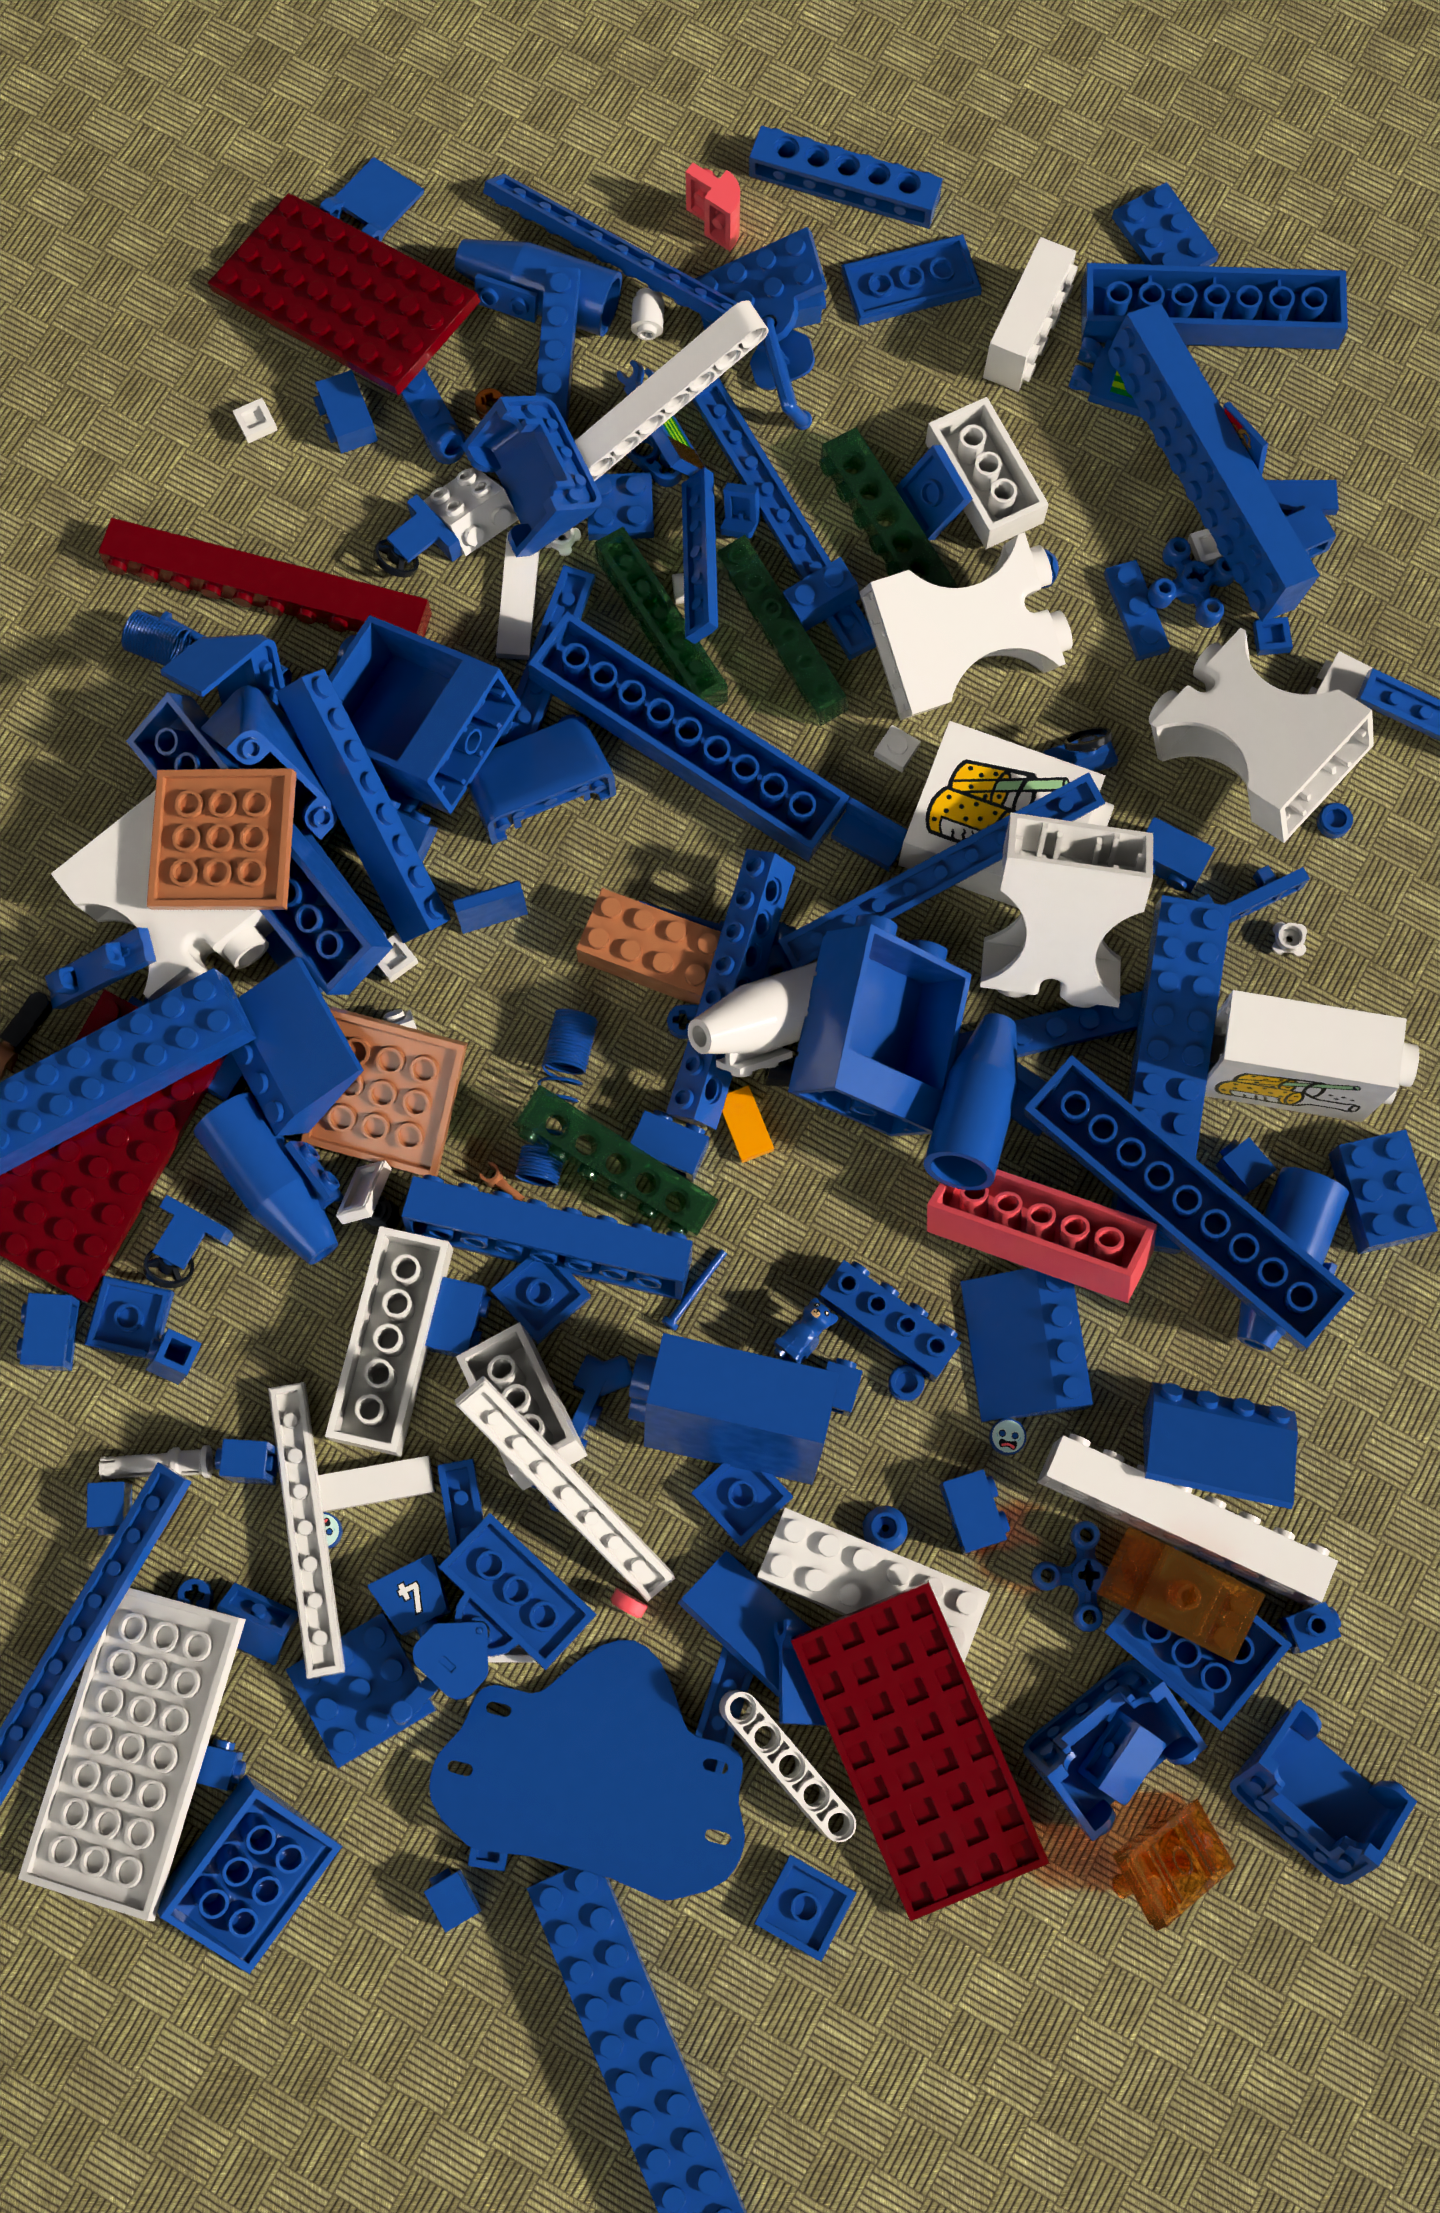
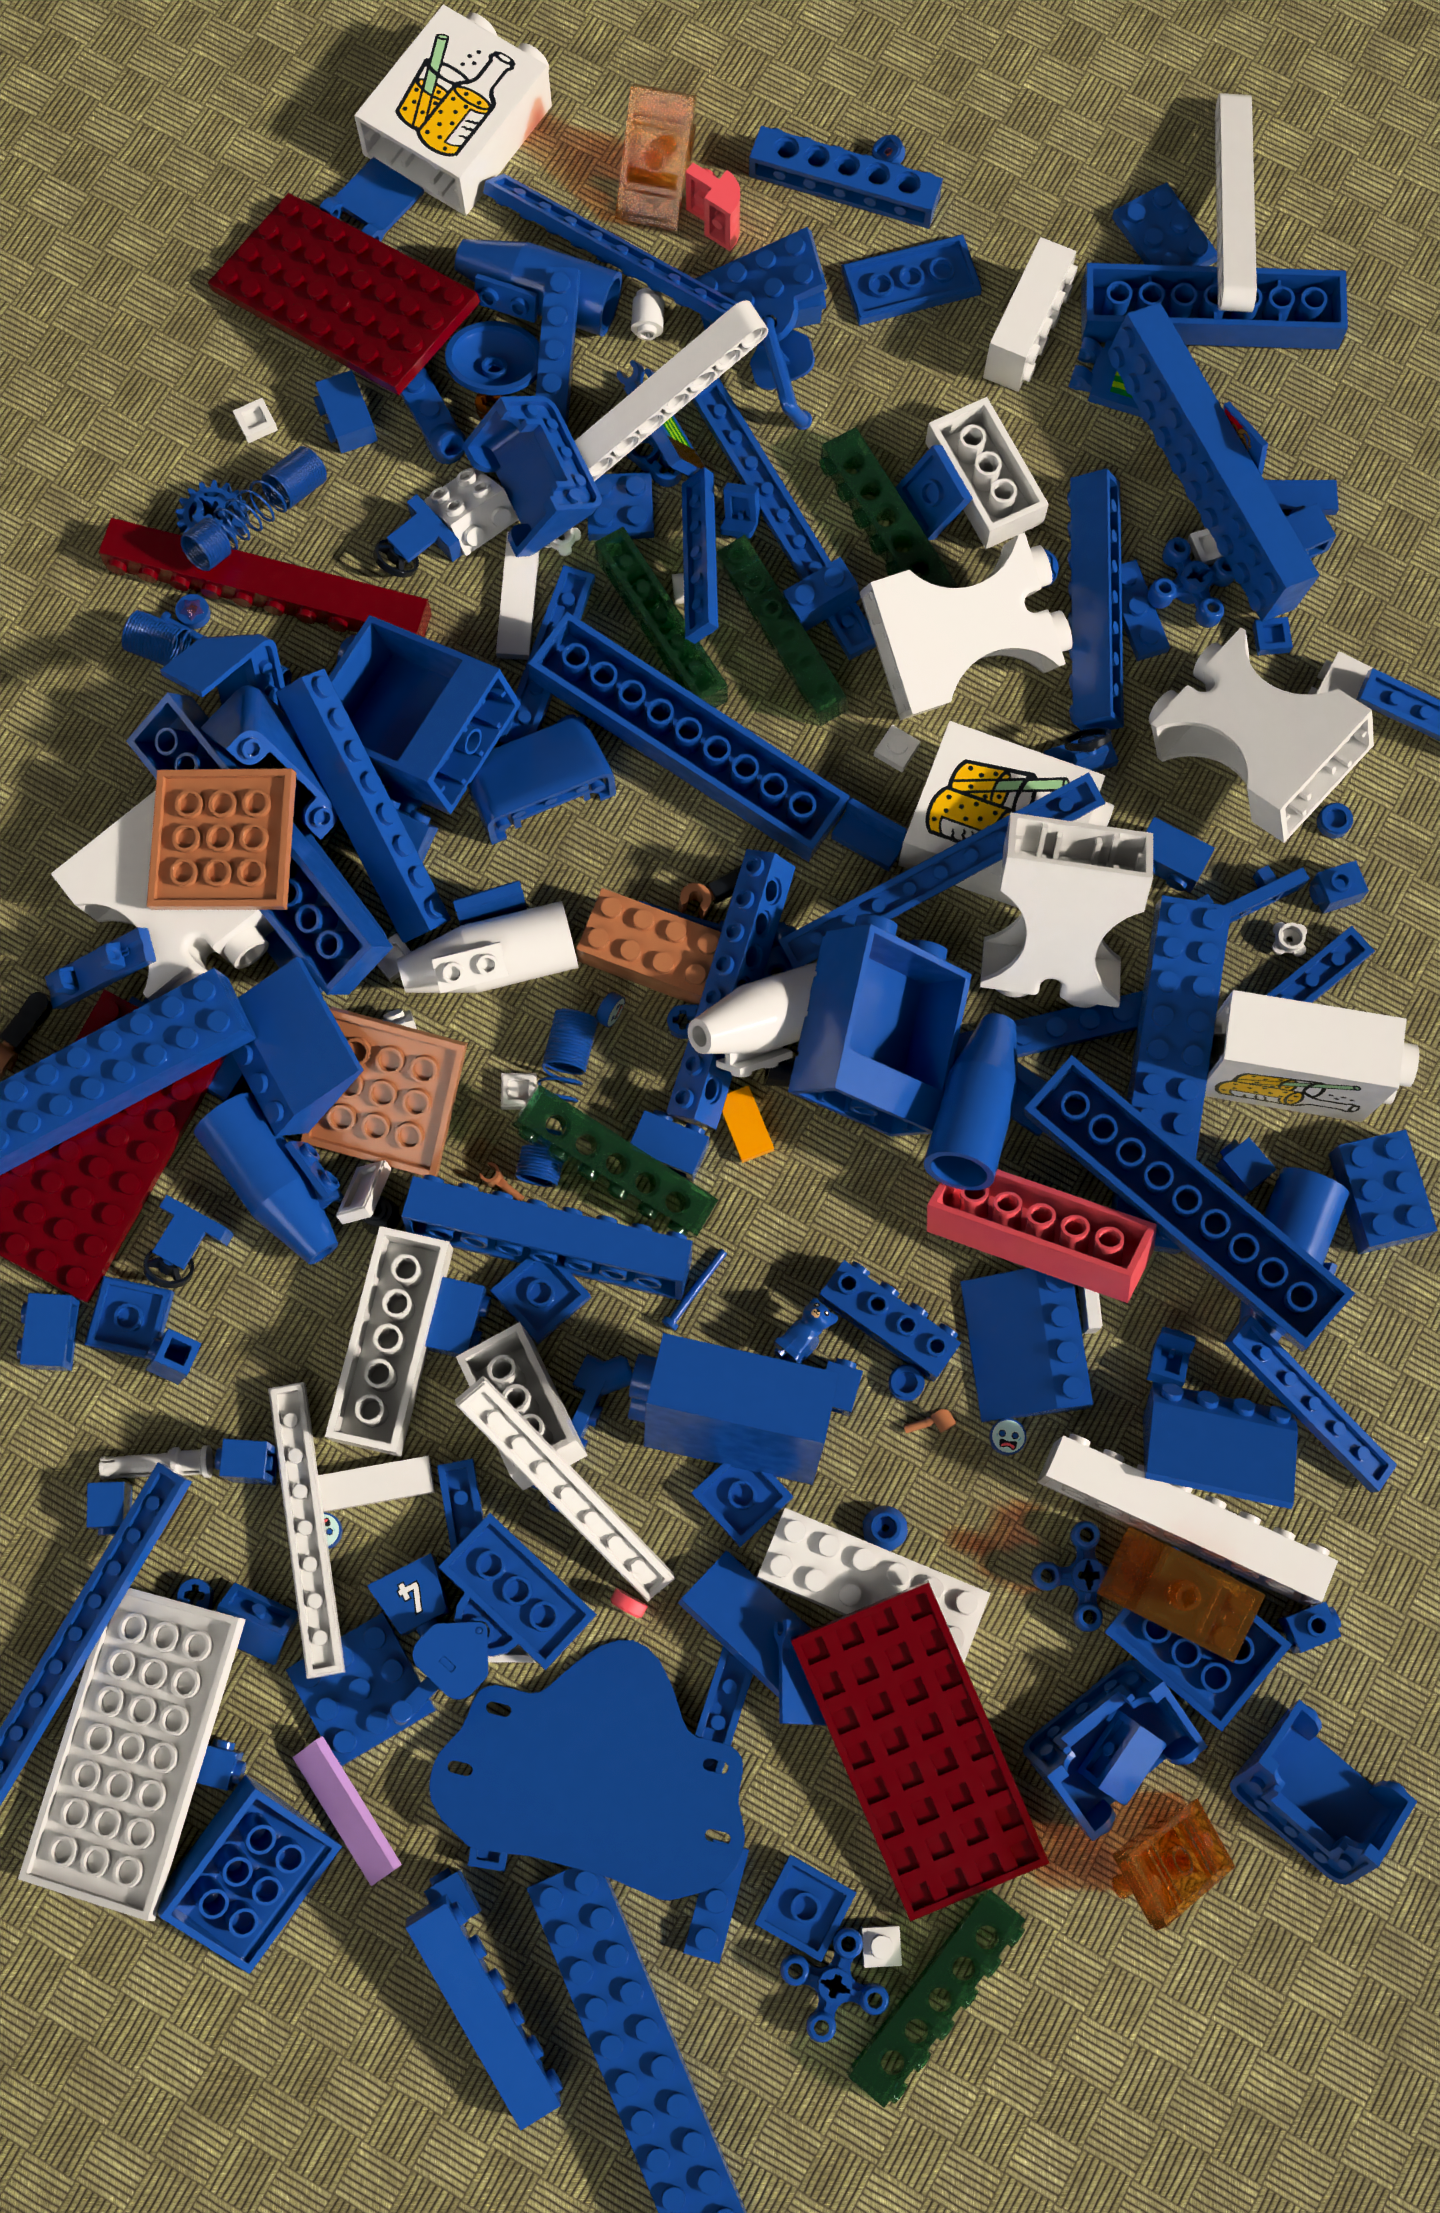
(193, 611): none -> blue tile
(207, 501): none -> blue gear
(283, 486): none -> blue piece
(347, 1811): none -> lavender tile
(455, 107): none -> white brick
(484, 2011): none -> blue brick
(492, 953): none -> white piece
(493, 358): none -> blue dish
(516, 1089): none -> white tile
(610, 1009): none -> blue tile
(655, 156): none -> clear orange brick
(713, 1915): none -> blue plate
(715, 890): none -> piece
(803, 1773): white beam -> none
(829, 2002): none -> blue gear
(881, 1946): none -> white plate
(889, 149): none -> blue tile
(938, 1973): none -> clear green brick
(942, 1419): none -> nougat hand
(974, 1511): blue brick -> none
(1090, 1310): none -> white tile
(1096, 601): none -> blue brick
(1170, 1357): none -> blue bracket
(1235, 203): none -> white beam
(1310, 1404): none -> blue plate
(1325, 968): none -> blue plate
(1338, 887): none -> blue brick

